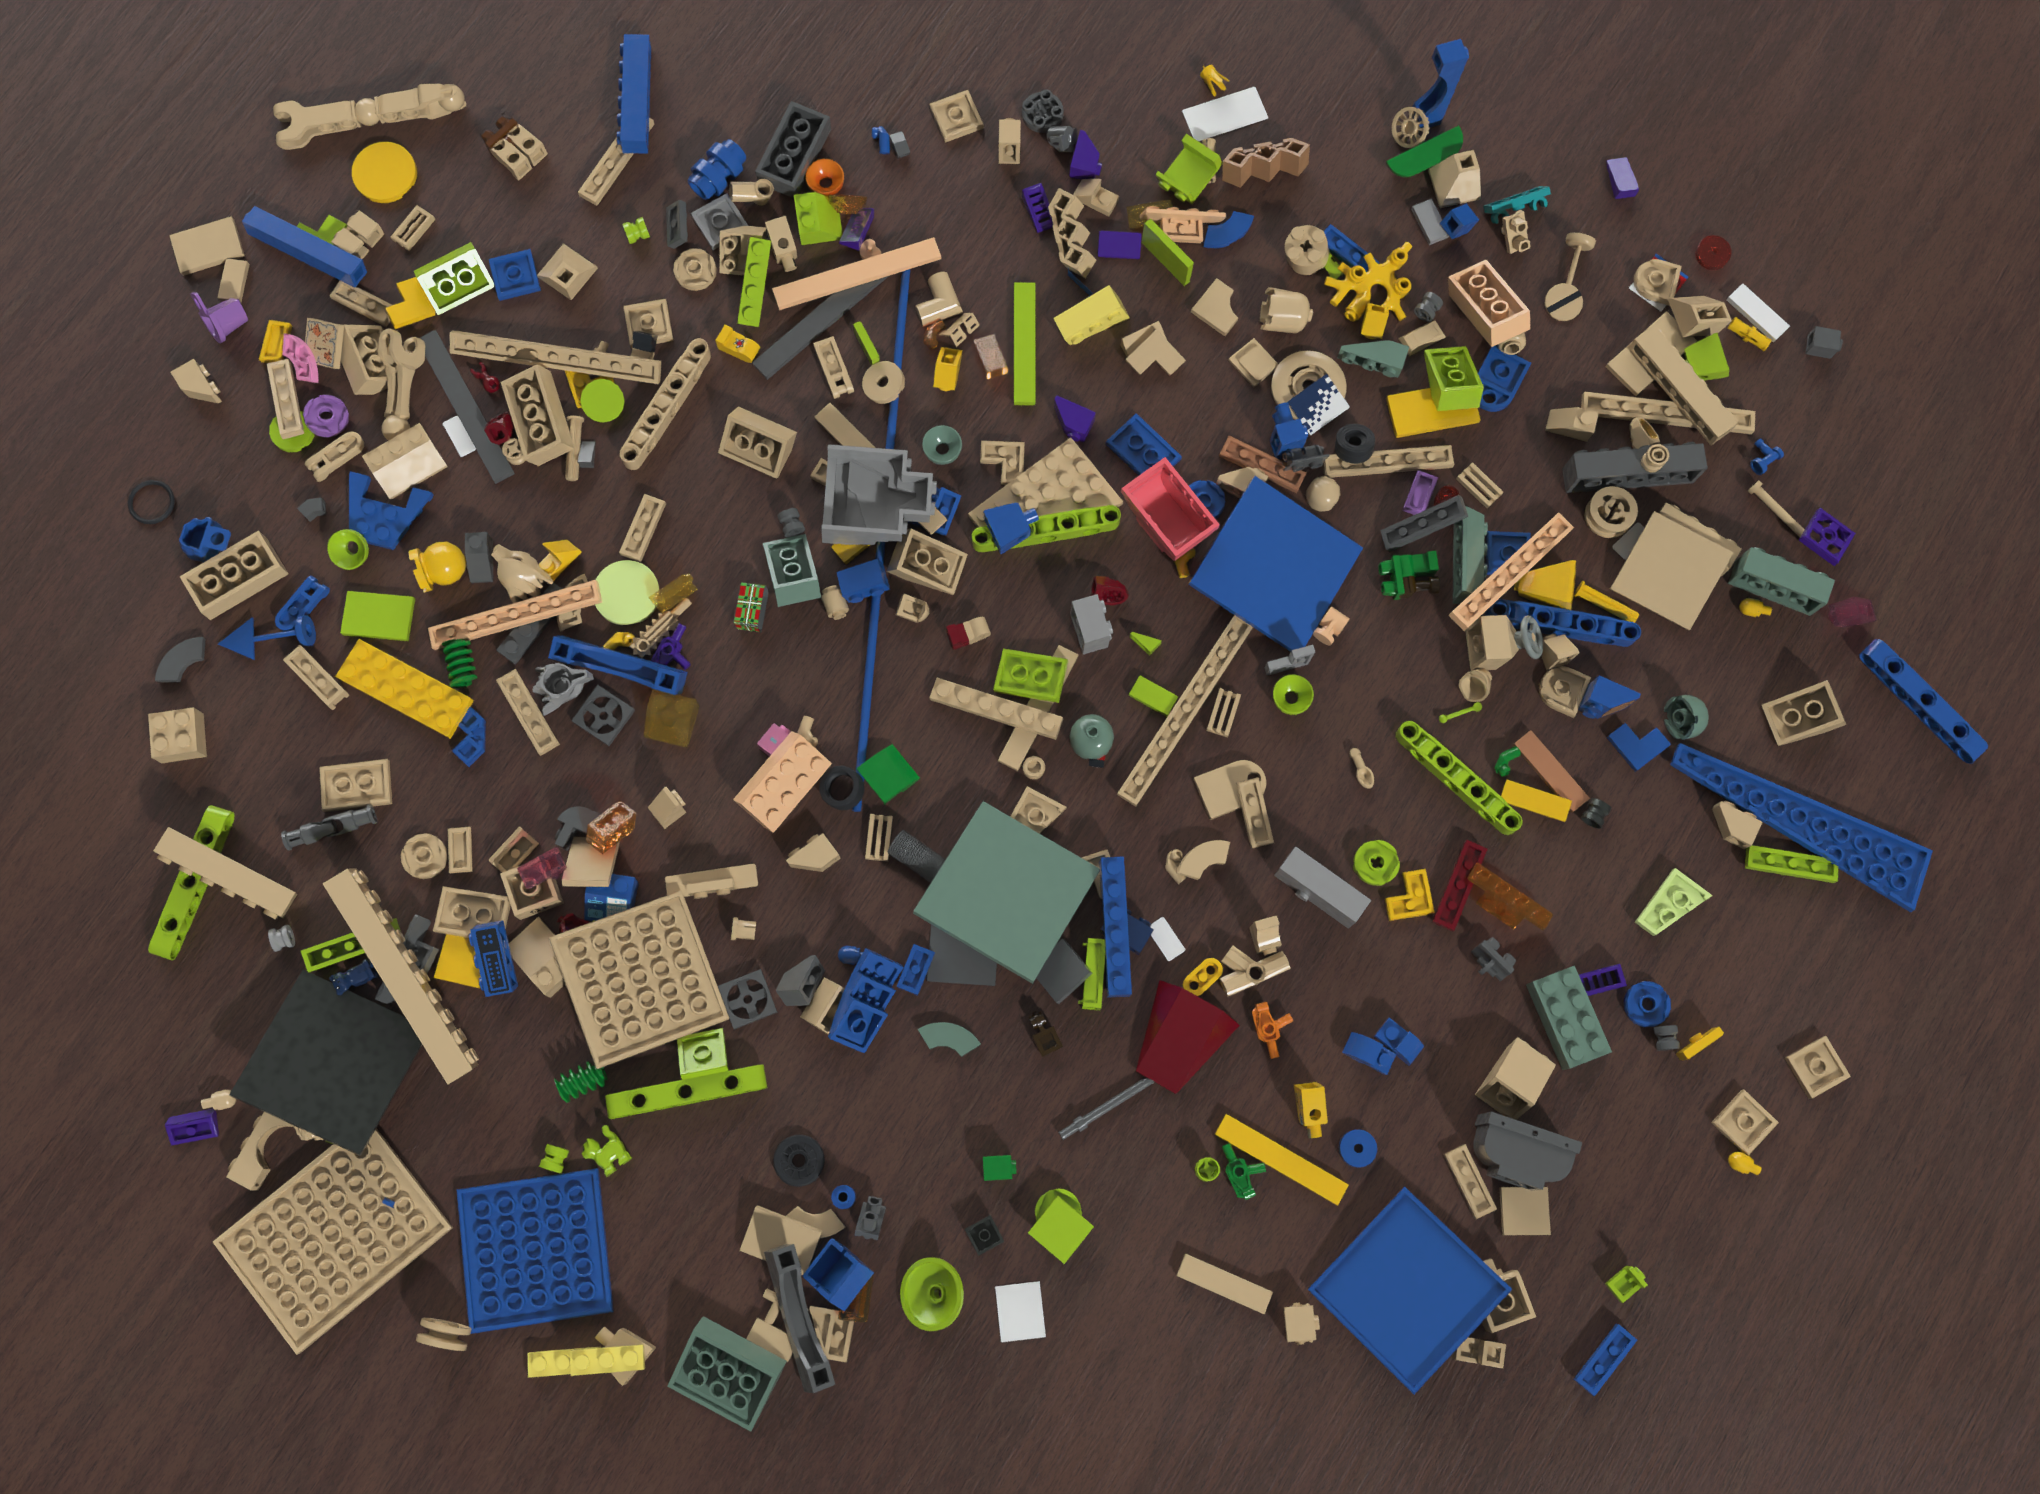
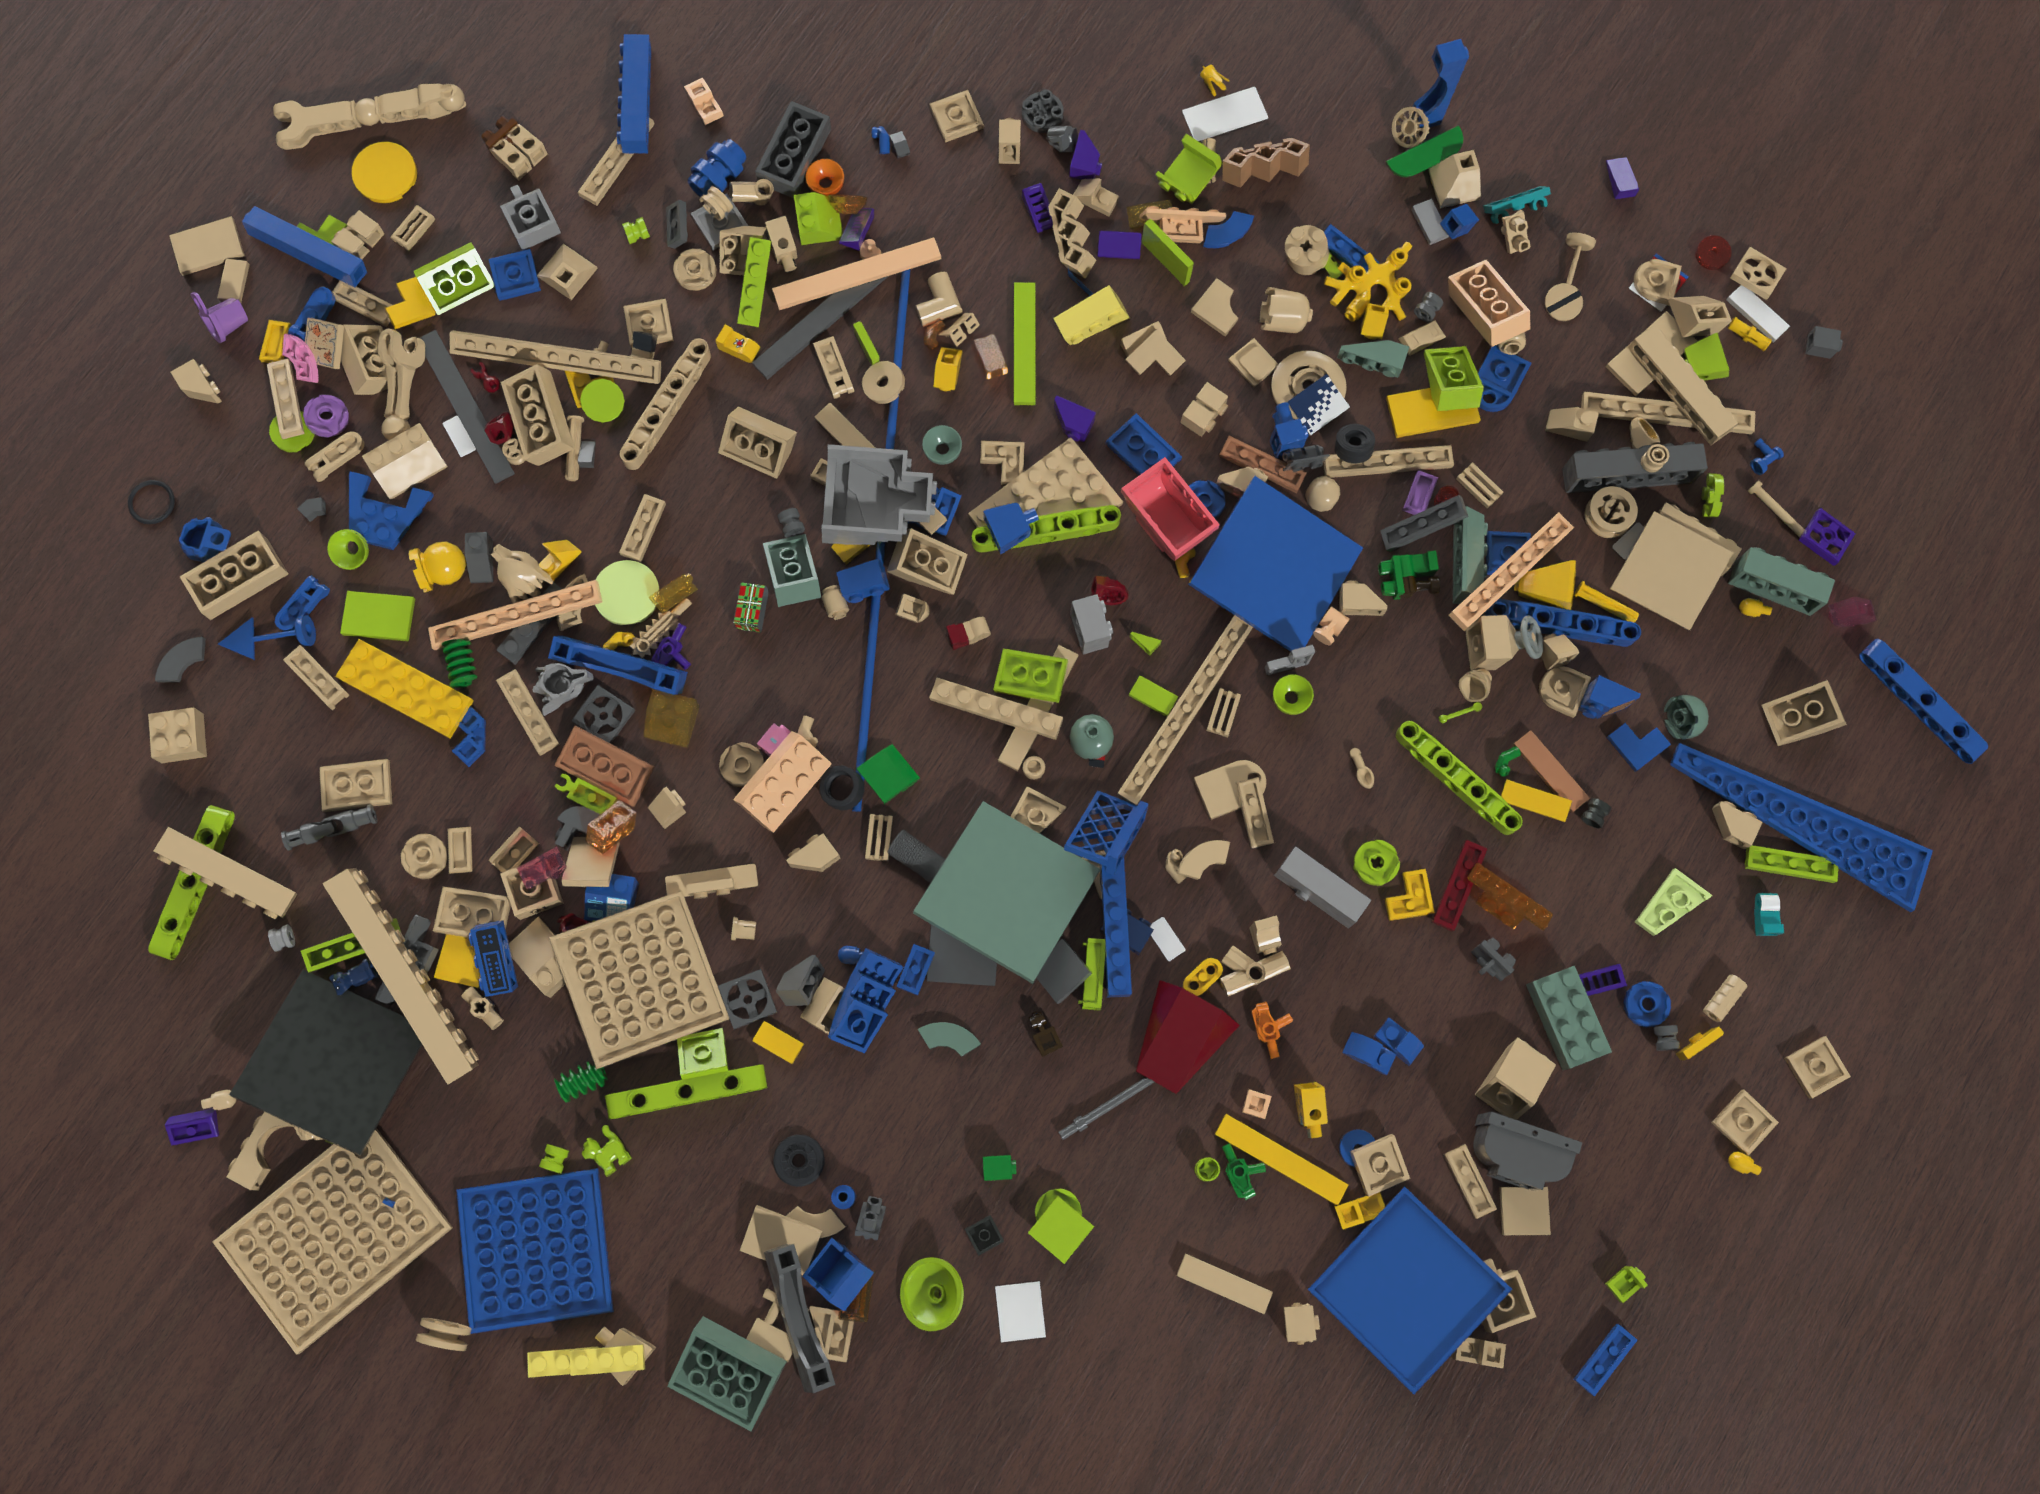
(317, 307): none -> blue plate
(490, 1016): none -> tan axle
(529, 218): none -> light grey hinge
(587, 795): none -> lime plate
(604, 766): none -> nougat tile
(703, 101): none -> light nougat slope
(716, 203): none -> tan wheel
(740, 763): none -> tan tile
(778, 1042): none -> yellow tile
(1121, 842): none -> blue fence
(1202, 412): none -> tan piece
(1256, 1104): none -> light nougat plate
(1359, 600): none -> tan slope
(1360, 1210): none -> yellow slope
(1379, 1165): none -> tan tile
(1712, 495): none -> lime plate
(1725, 998): none -> tan axle
(1764, 262): none -> tan piece
(1767, 915): none -> teal leg

